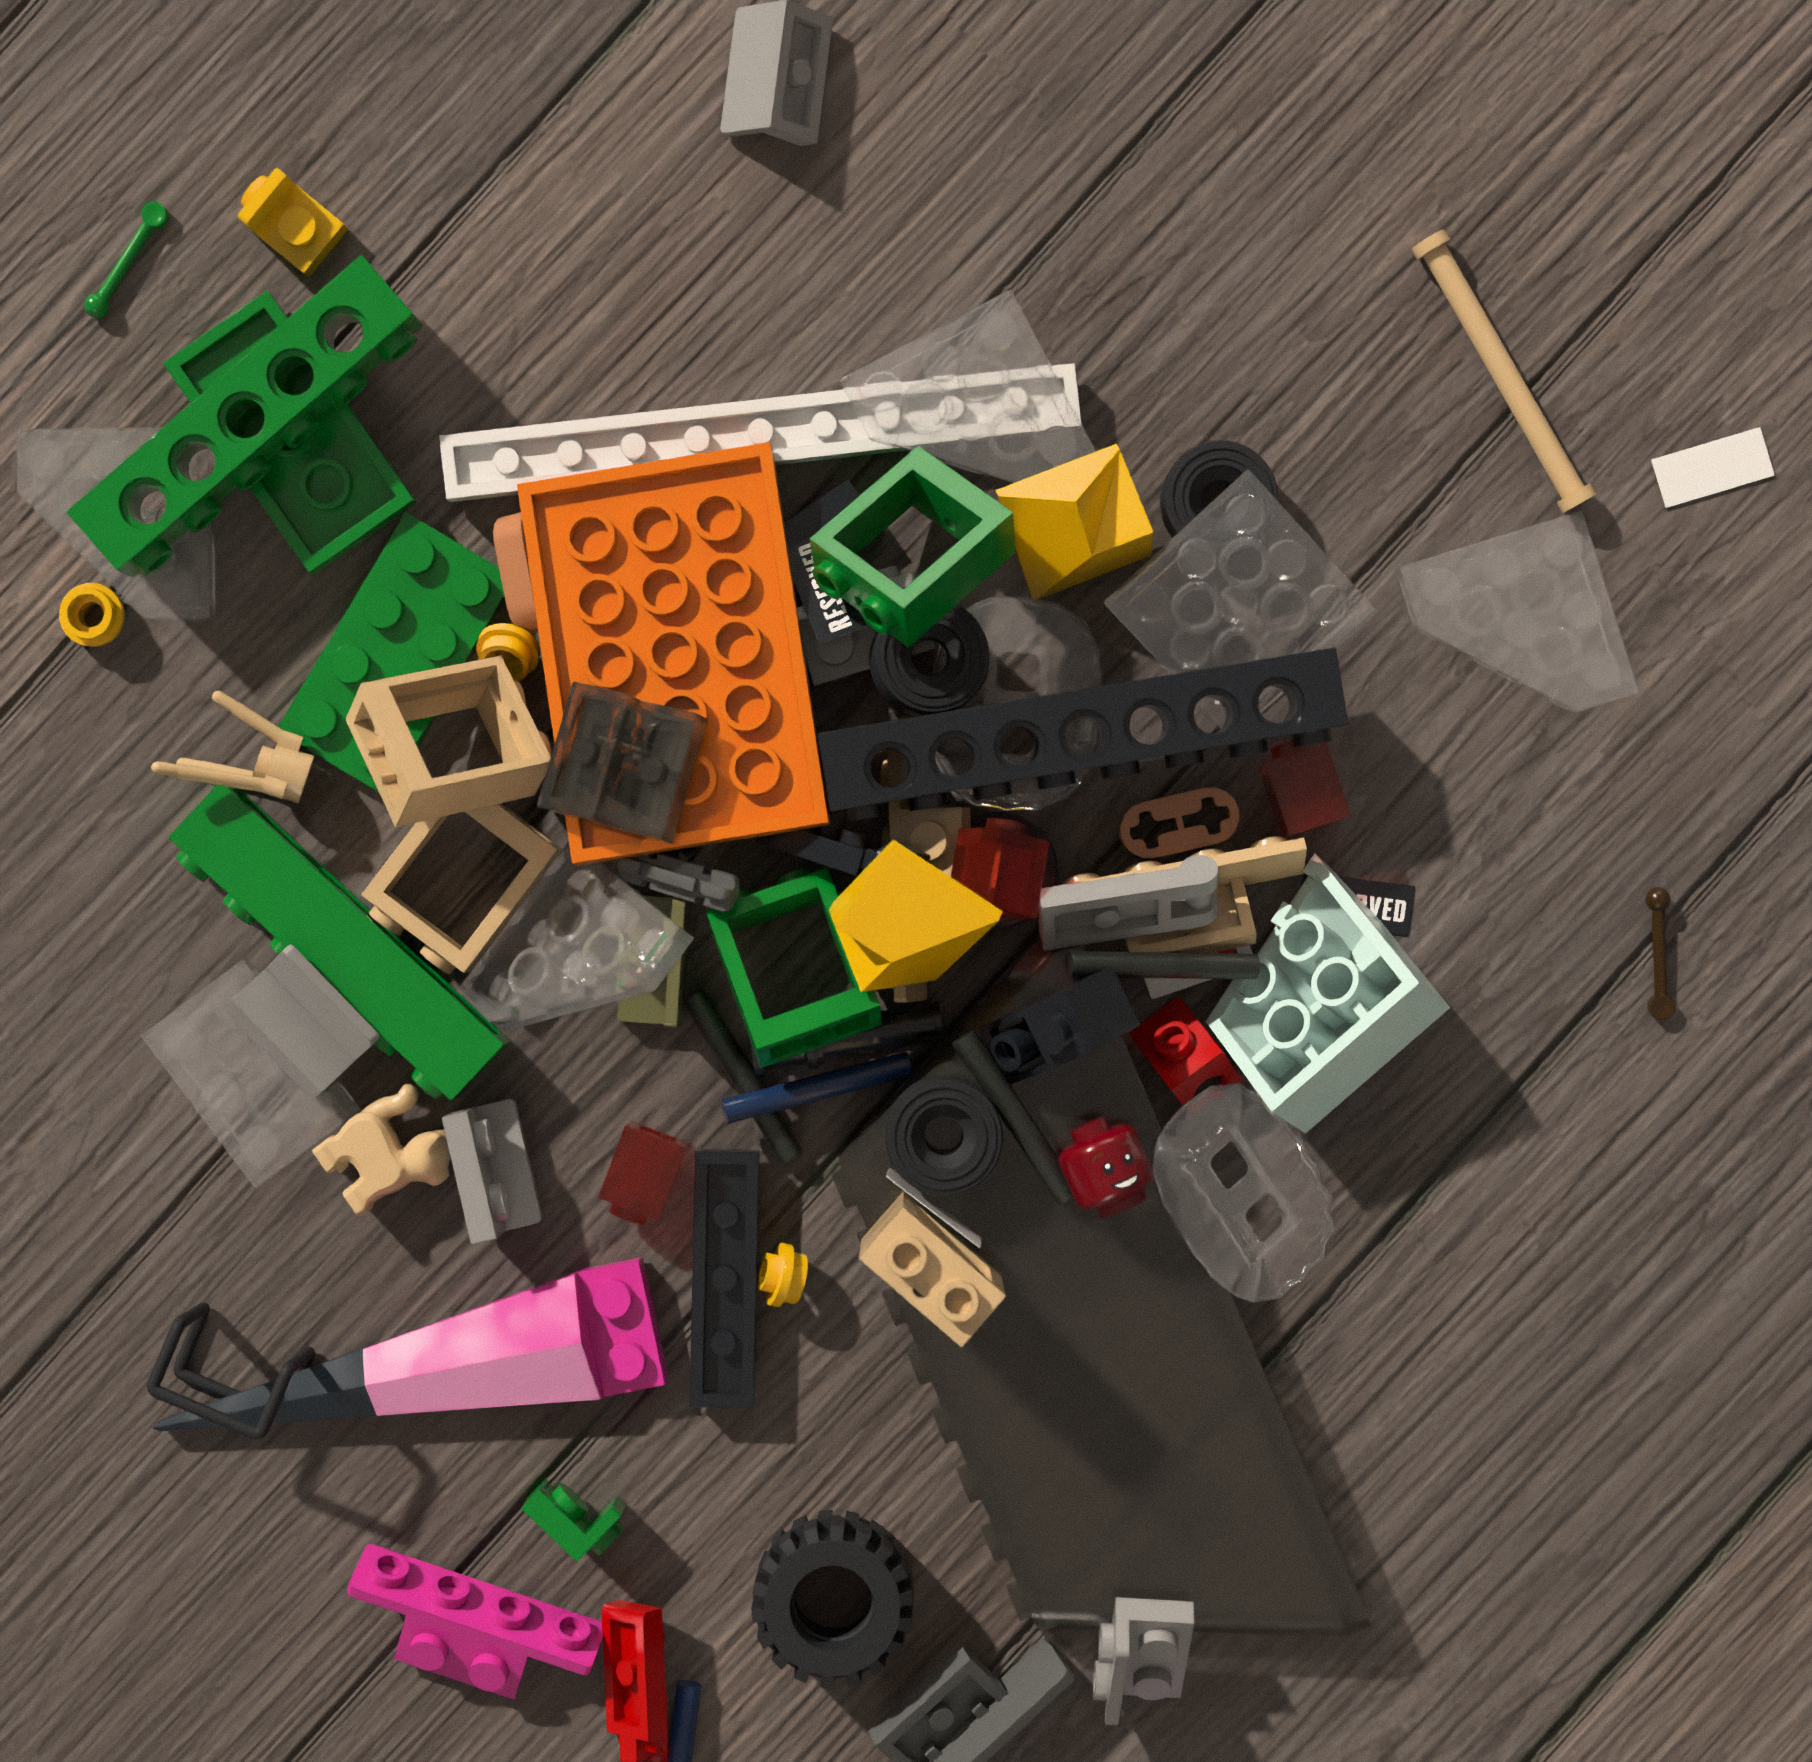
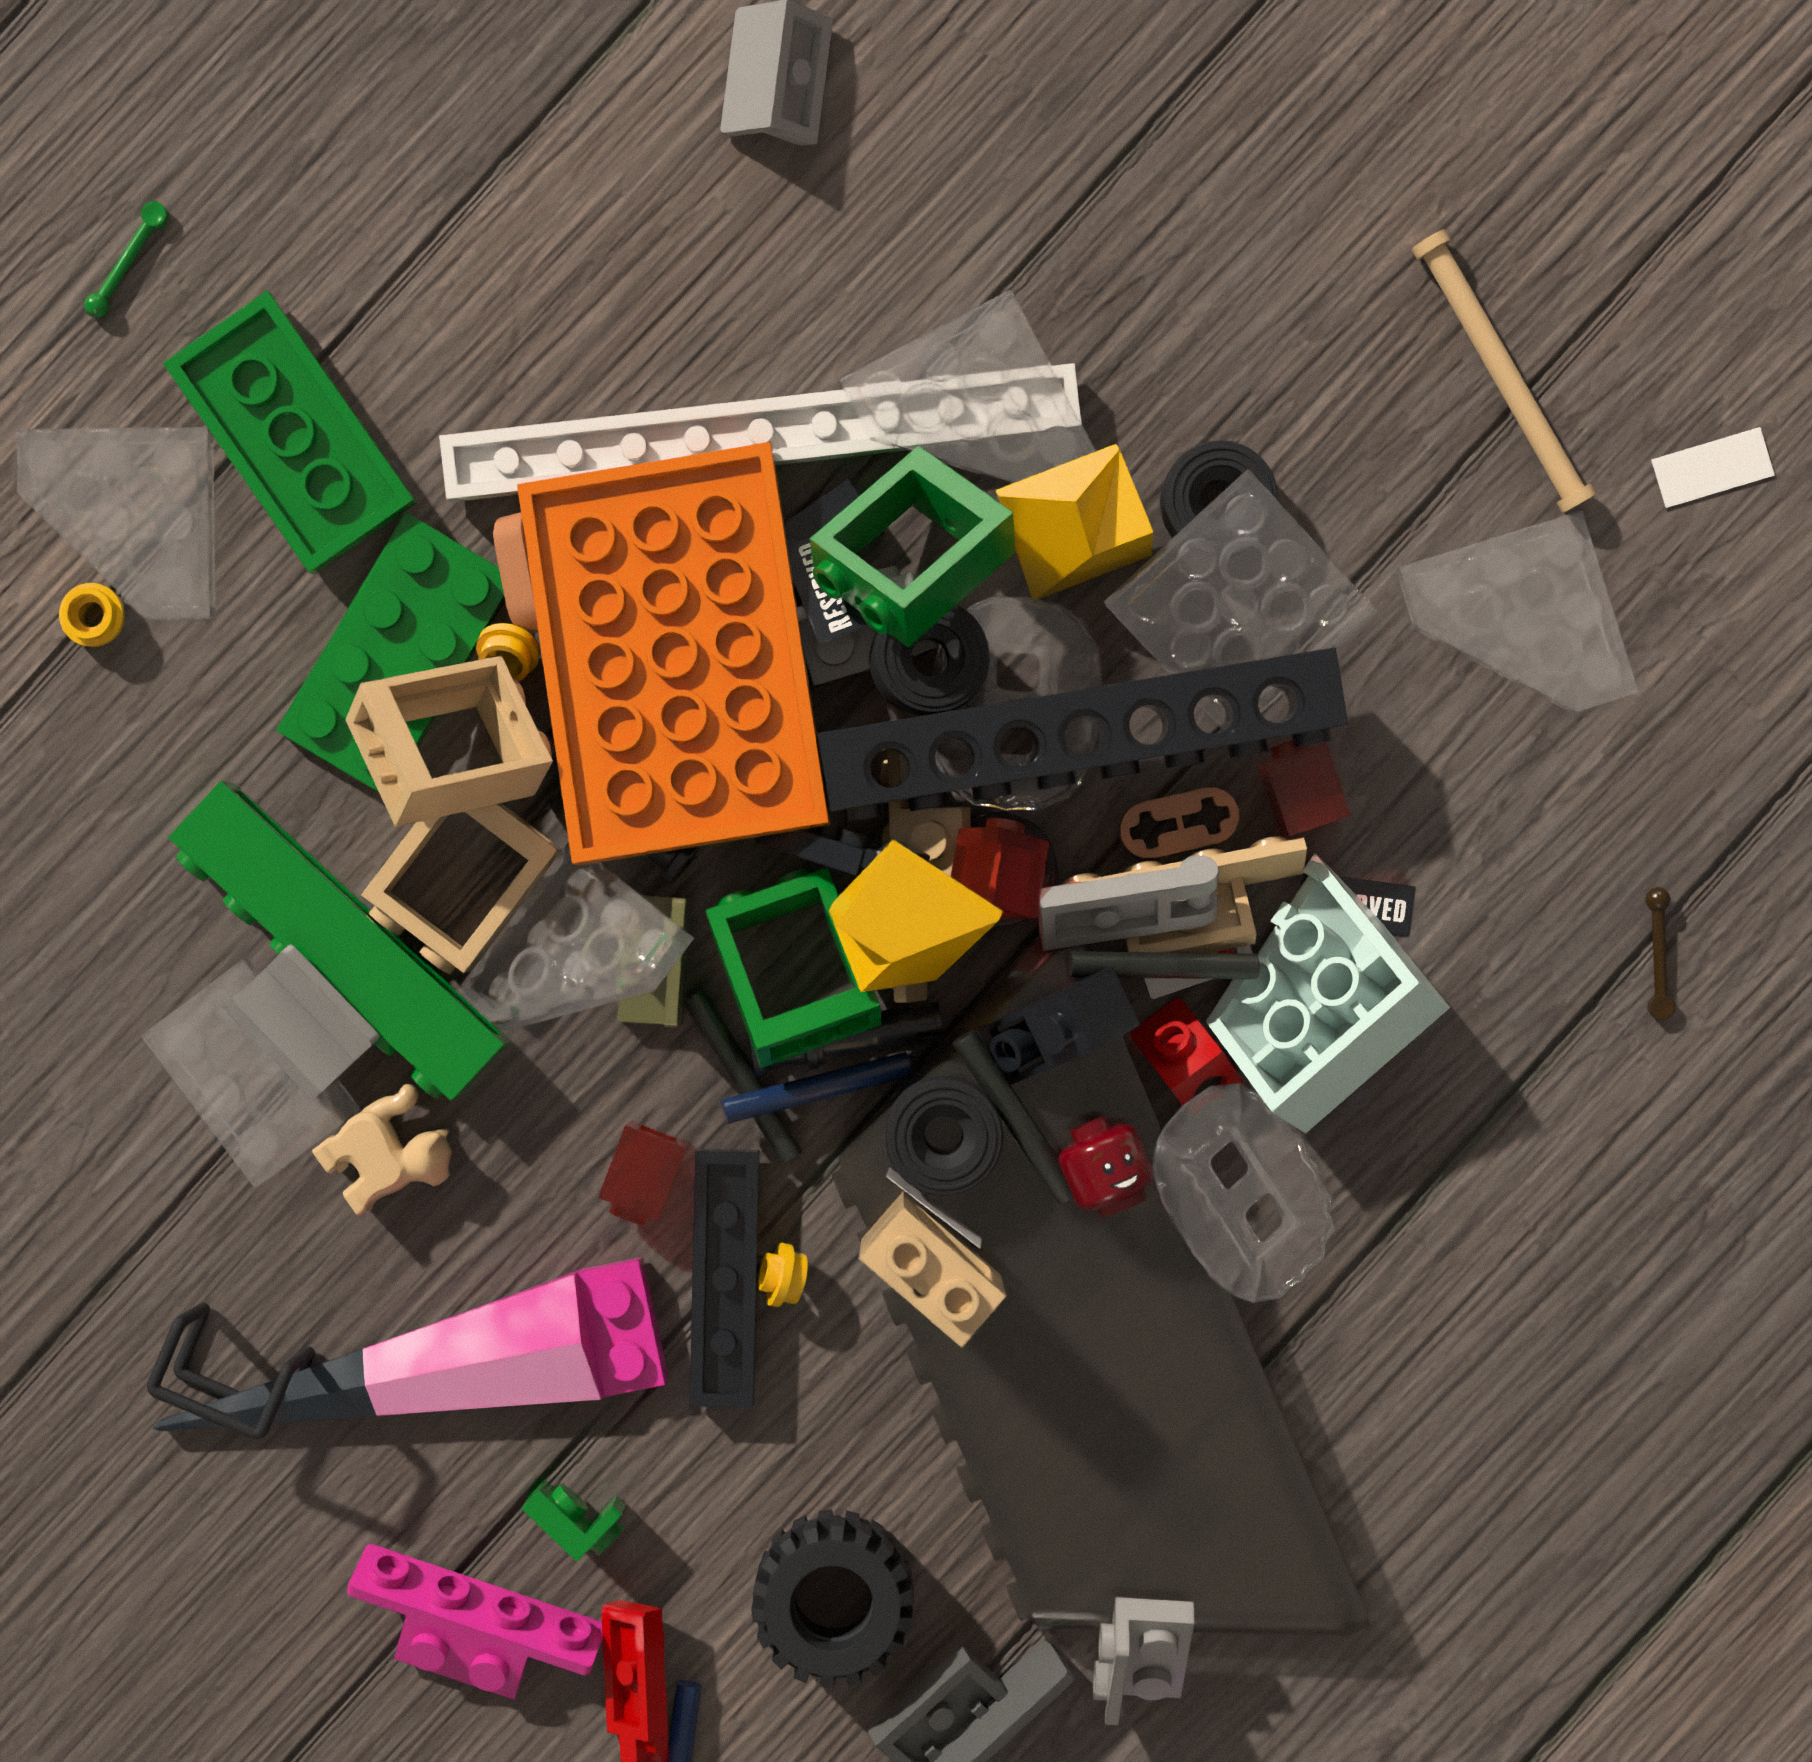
(112, 508): green brick -> none
(277, 772): tan plant -> none
(290, 221): yellow bracket -> none
(492, 1169): light grey bracket -> none
(622, 762): clear smoke slope -> none
(682, 880): dark grey axle -> none

